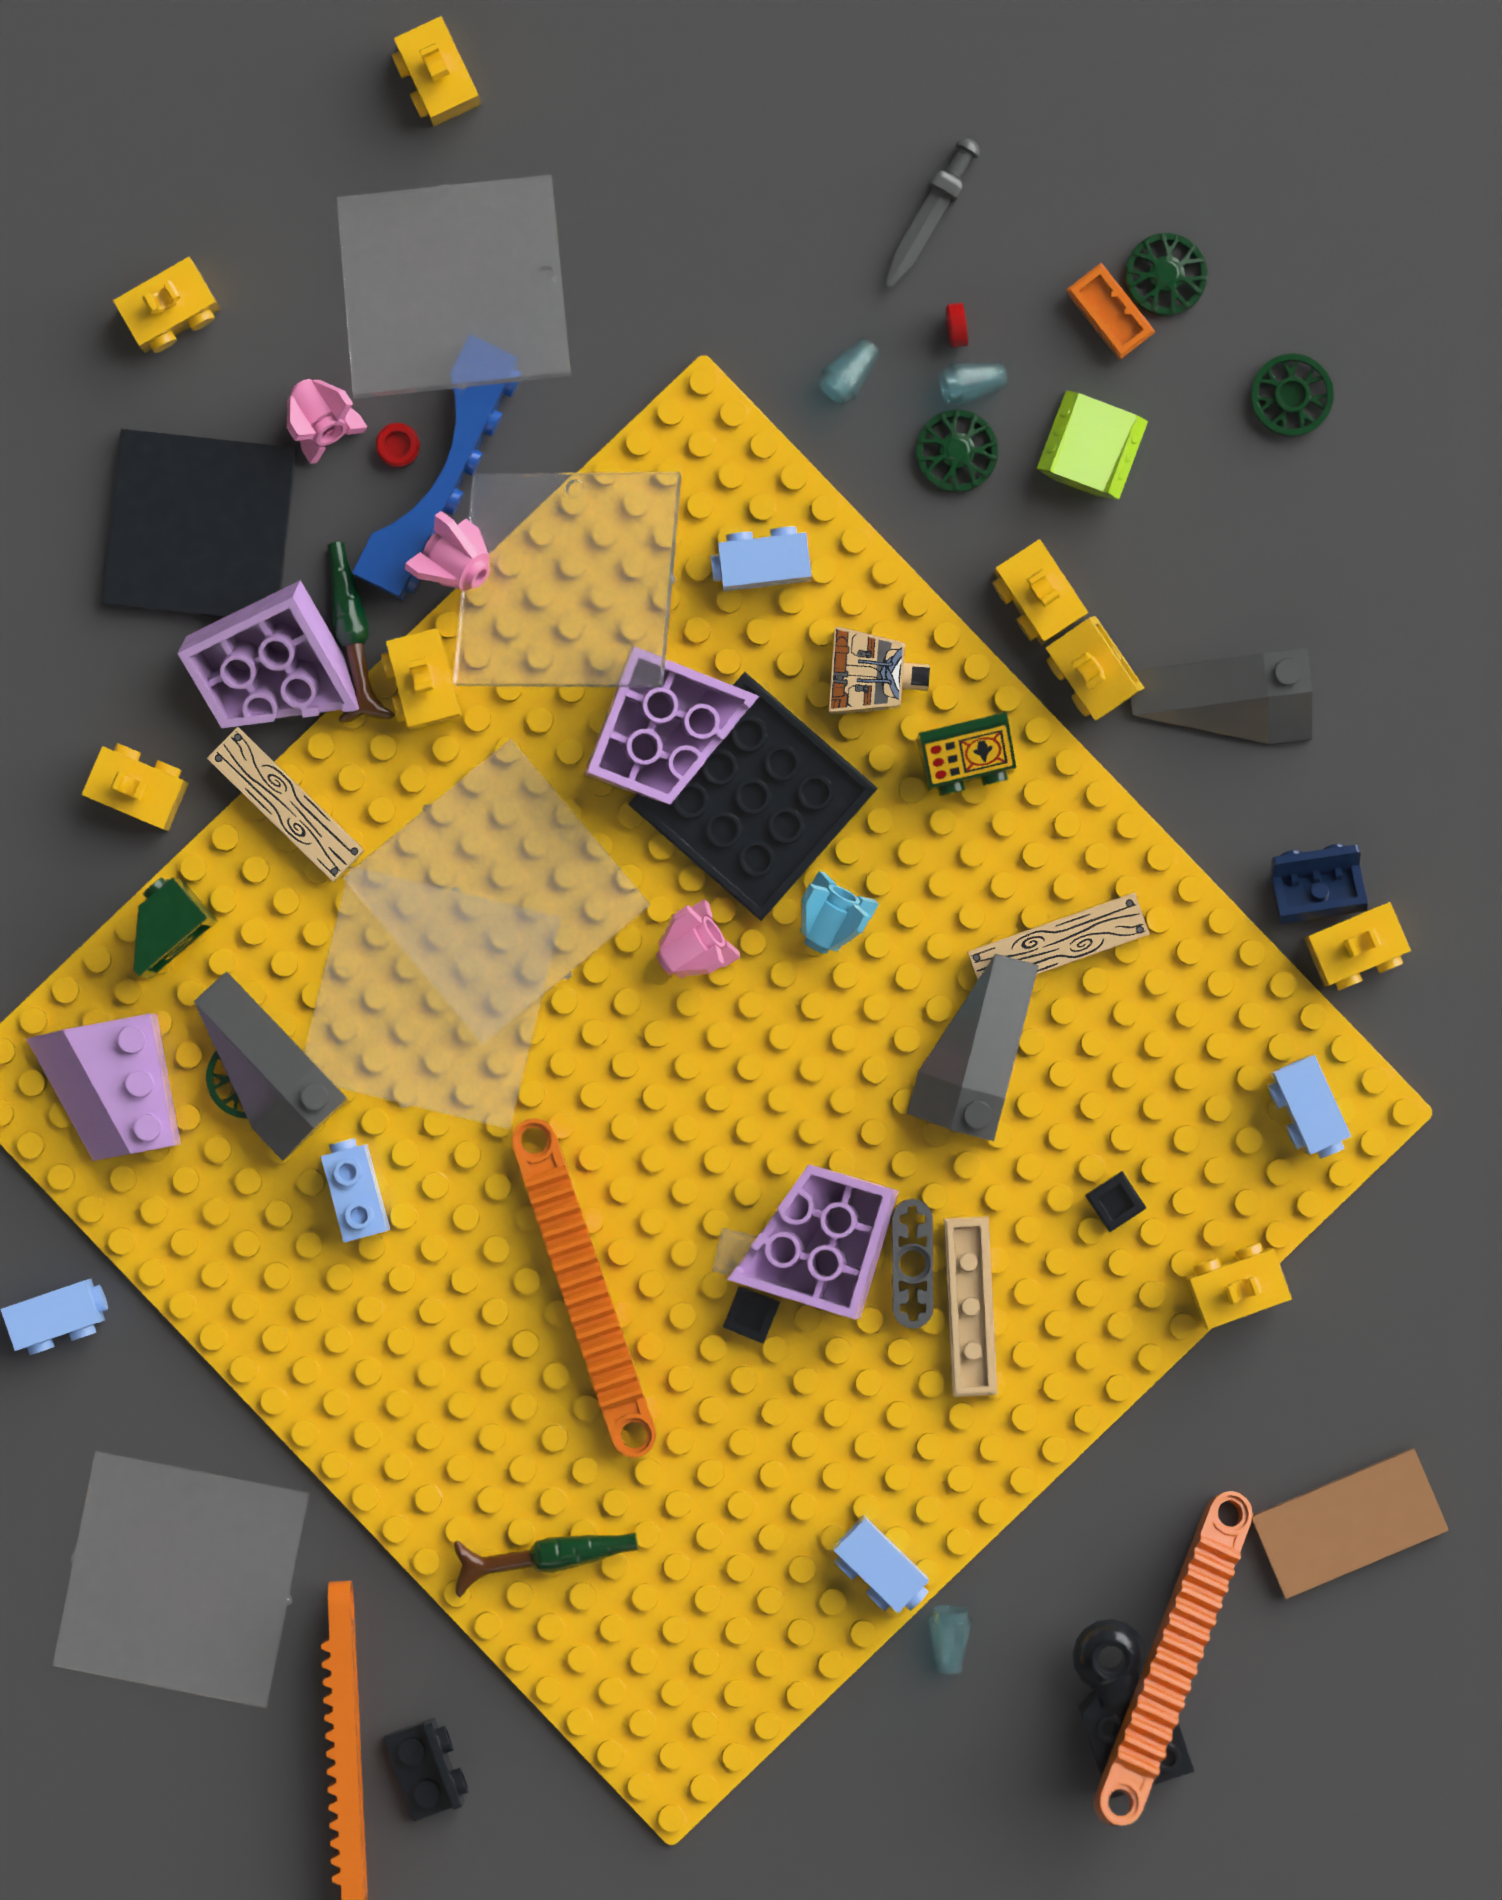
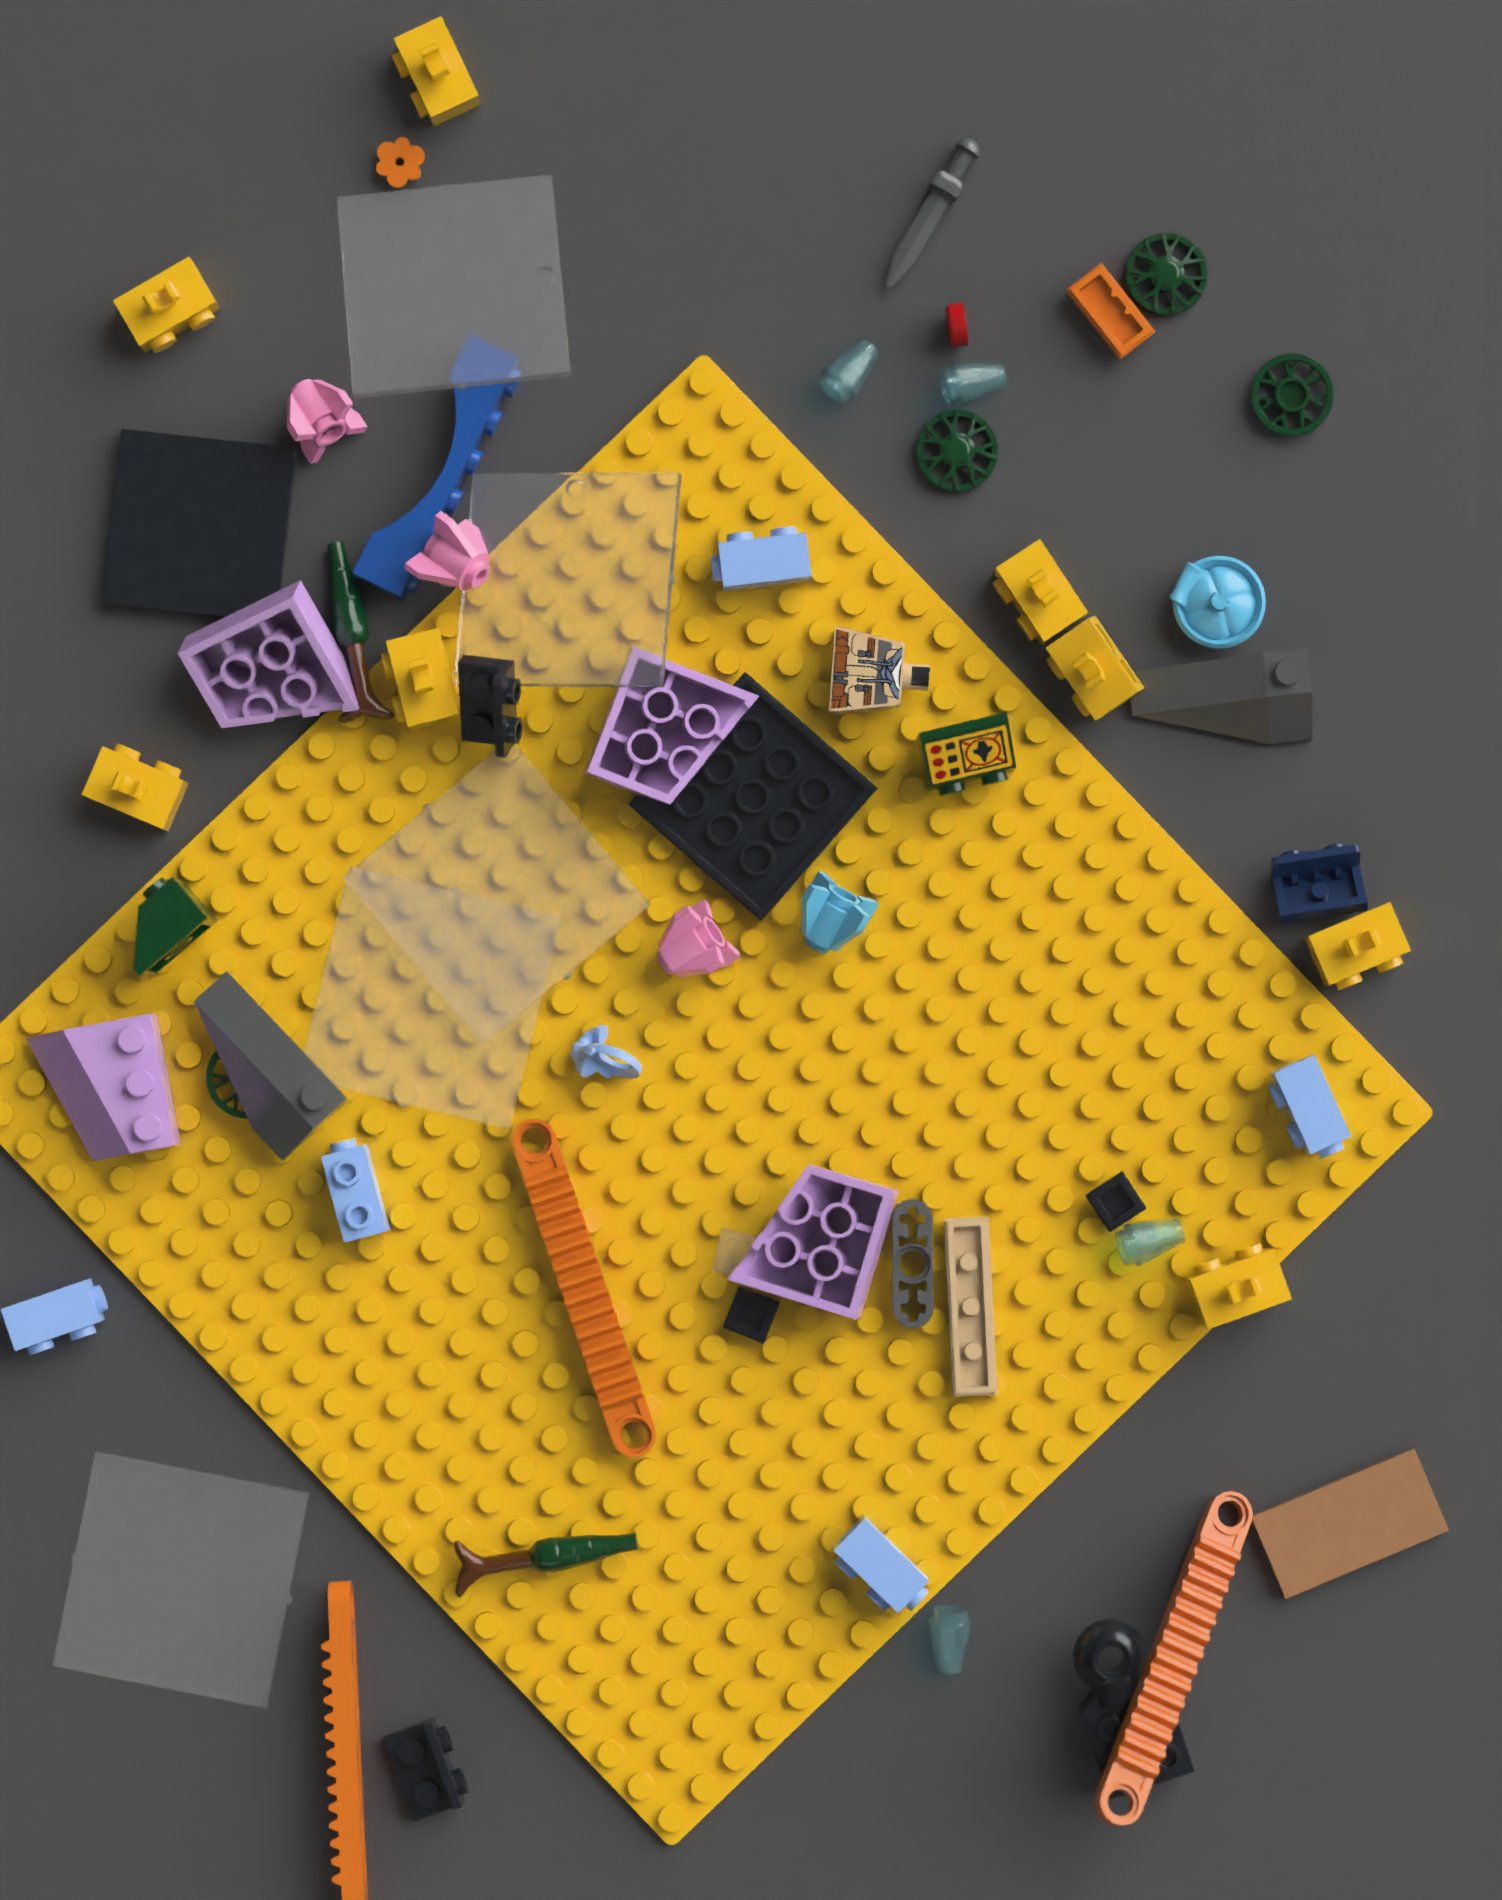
(285, 804): tan tile -> none
(390, 153): none -> orange plant
(398, 445): red tile -> none
(489, 702): none -> black bracket
(590, 1058): none -> light blue piece
(972, 1063): dark grey wedge -> none
(1069, 936): tan tile -> none
(1092, 445): slope -> none
(1148, 1239): none -> clear light blue cone
(1218, 601): none -> medium azure piece

